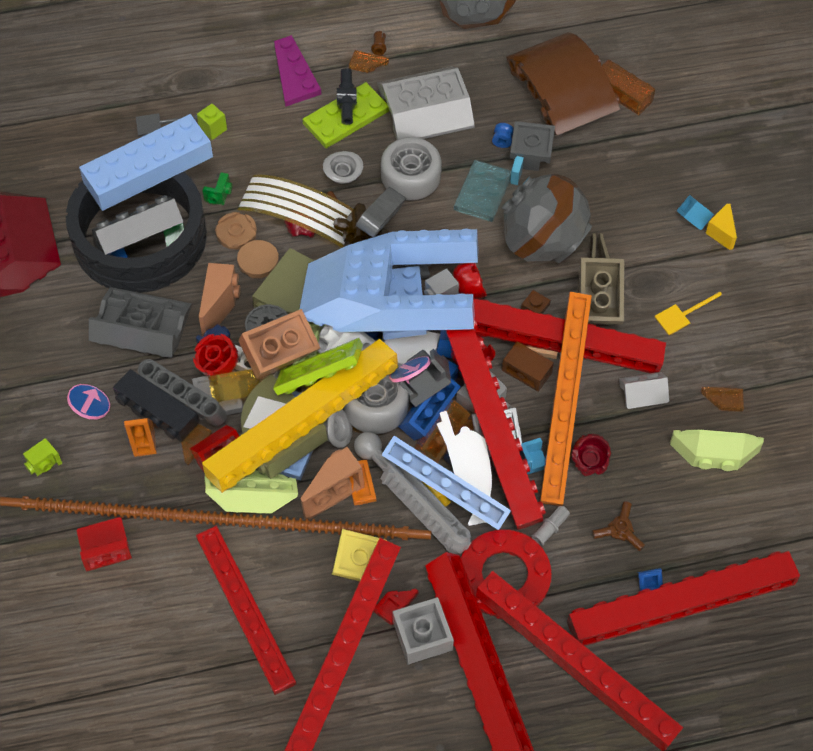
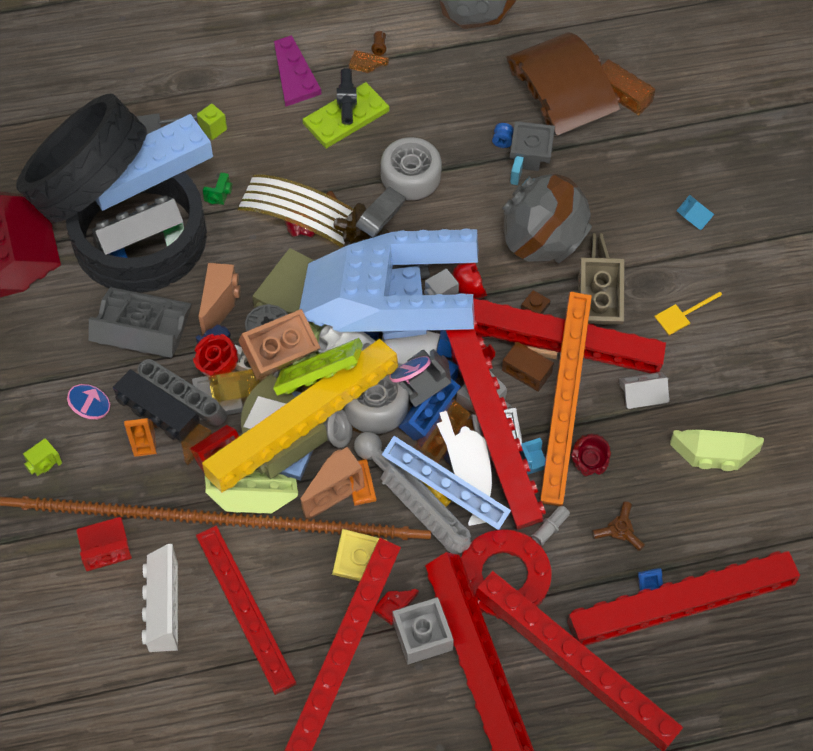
(81, 158): none -> black tyre
(162, 600): none -> white slope
(235, 230): medium nougat tile -> none
(257, 258): medium nougat tile -> none
(343, 167): light grey hat -> none
(428, 103): light grey slope -> none
(483, 190): clear light blue plate -> none
(722, 227): yellow slope -> none
(725, 398): clear orange tile -> none

